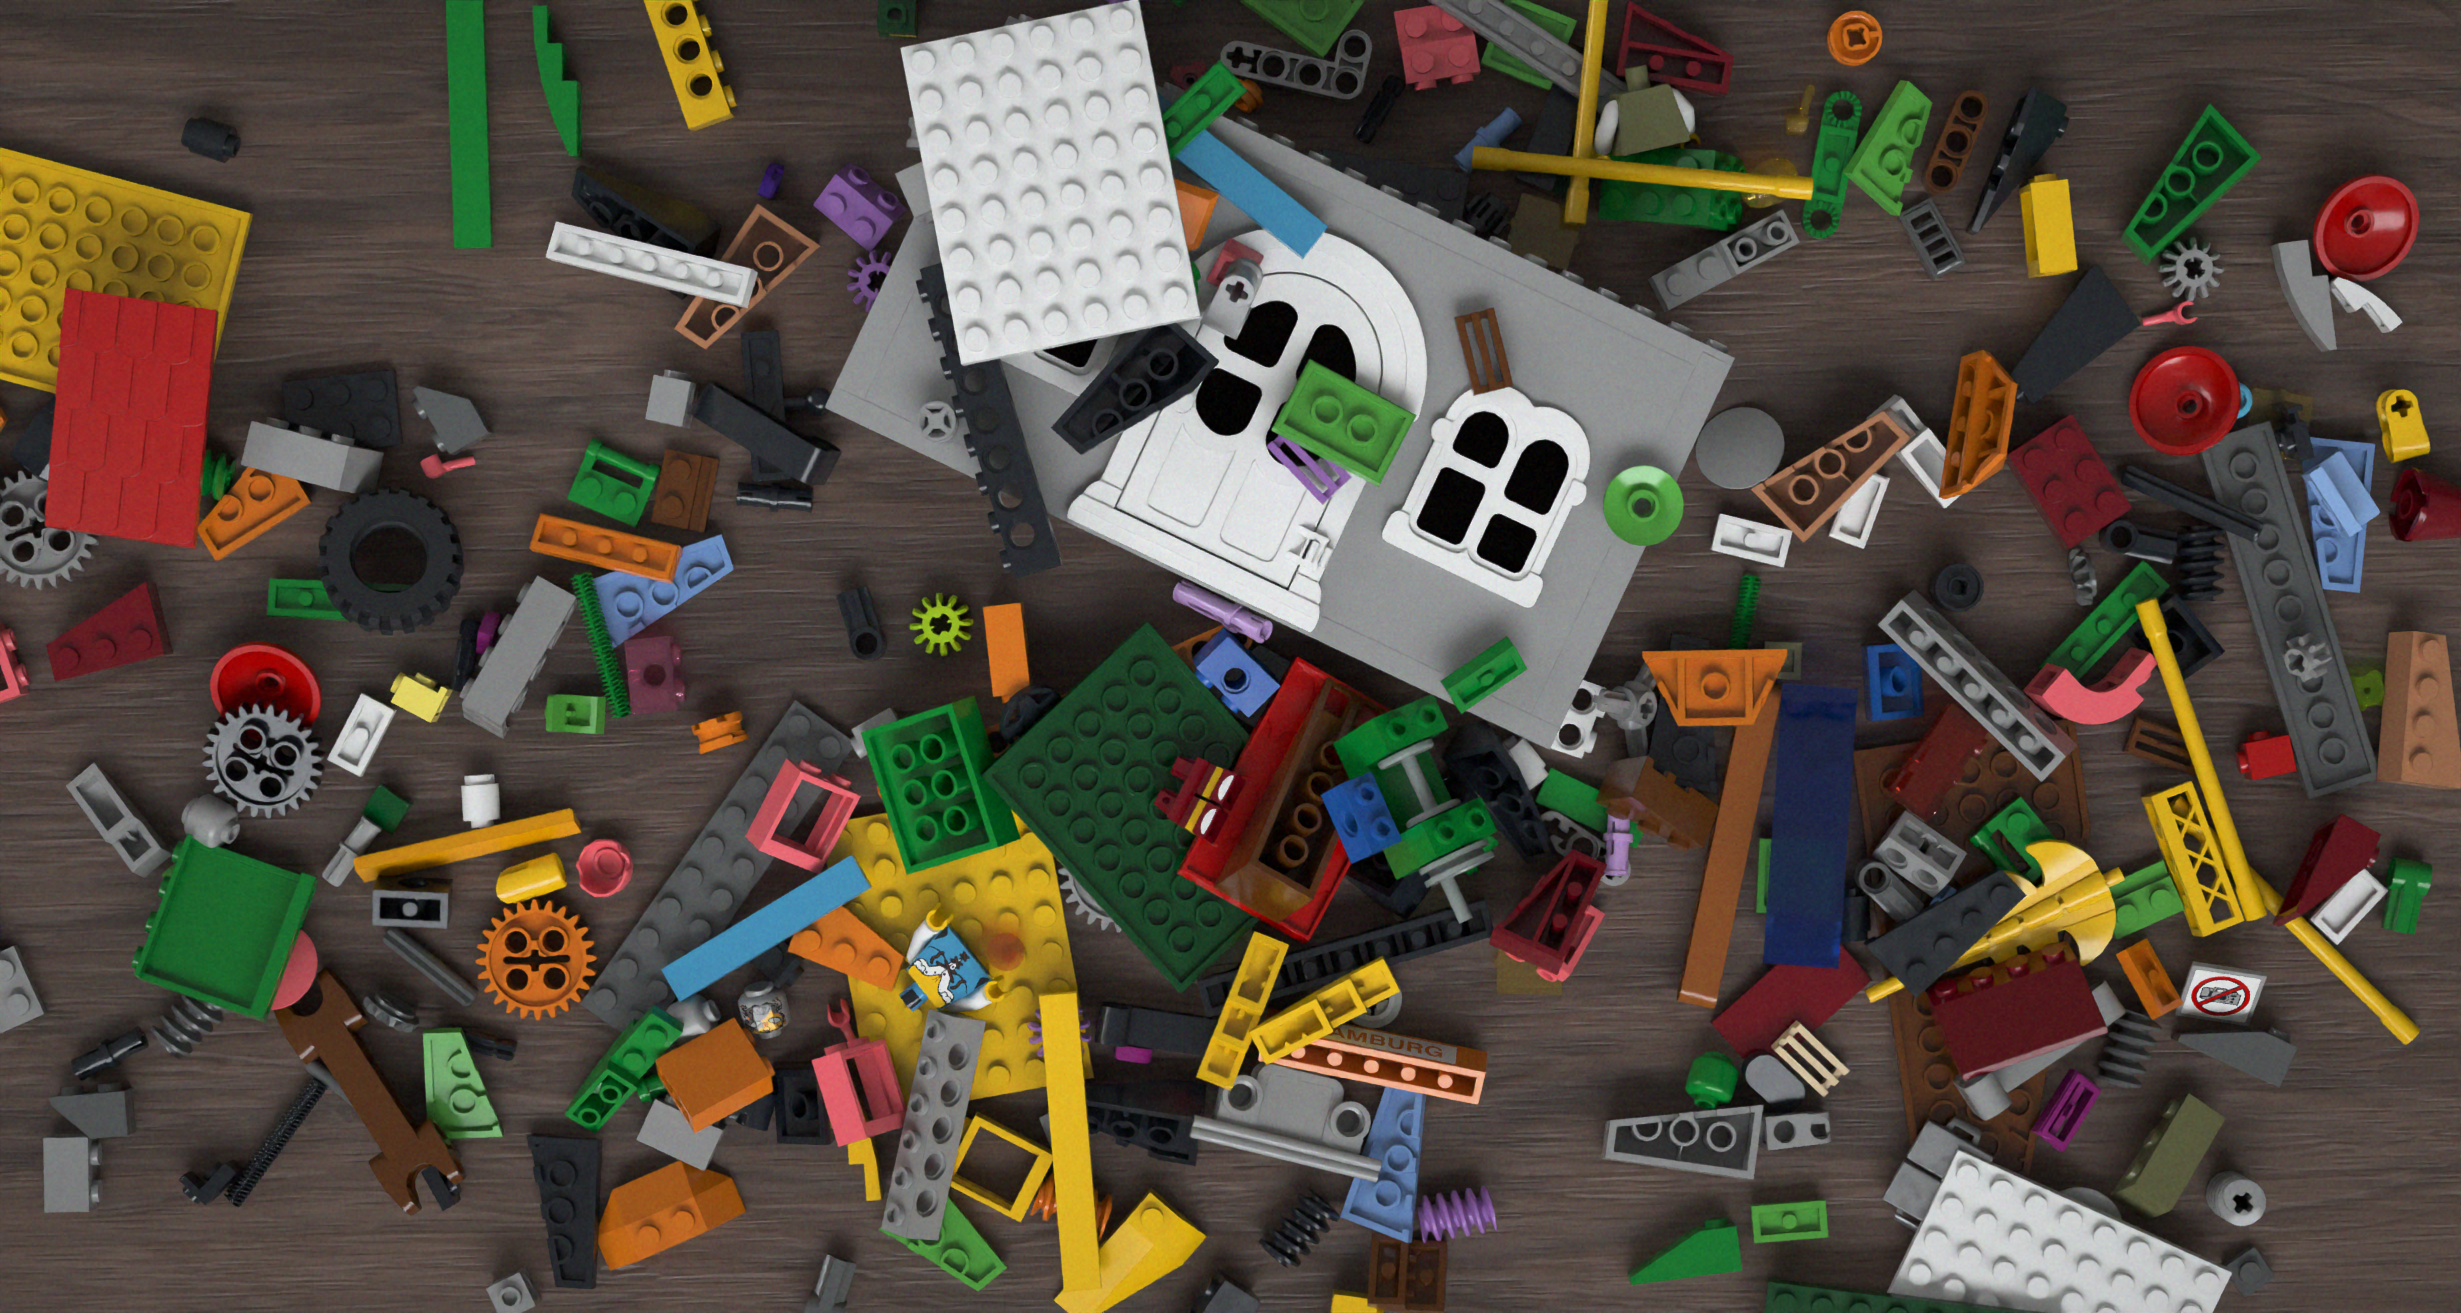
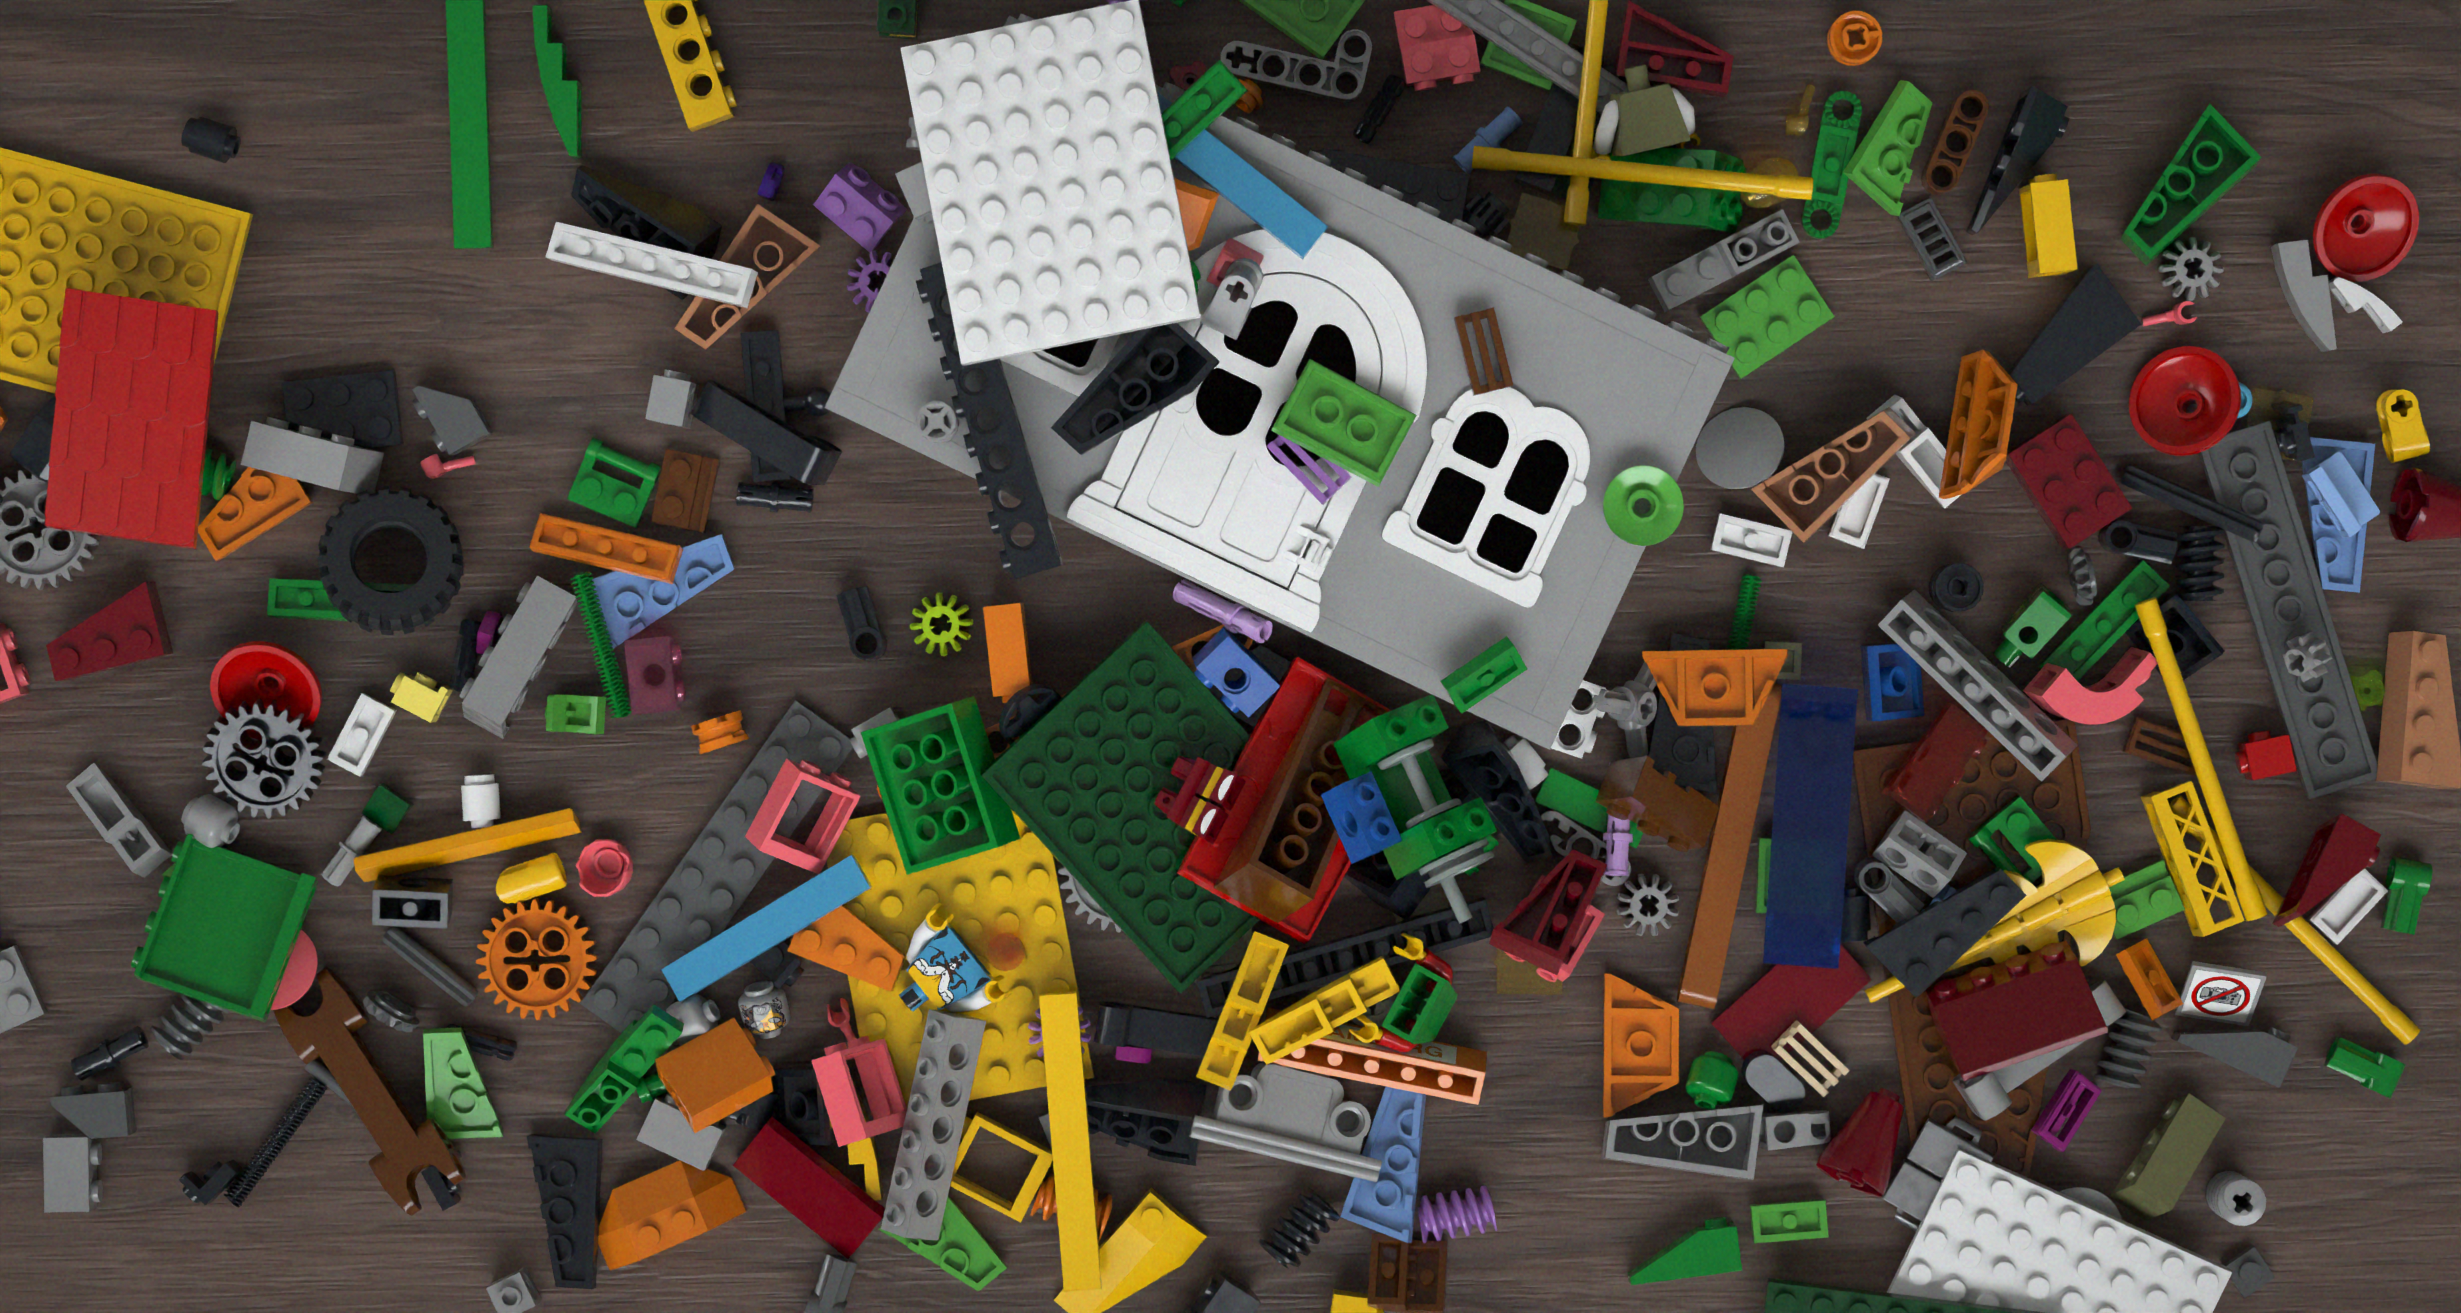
(810, 1188): none -> dark red tile
(1419, 1005): none -> green torso
(1634, 905): none -> light grey gear
(1637, 1045): none -> orange wing
(1767, 316): none -> bright green plate
(1866, 1144): none -> dark red cone
(2039, 610): none -> green torso
(2371, 1069): none -> green piece

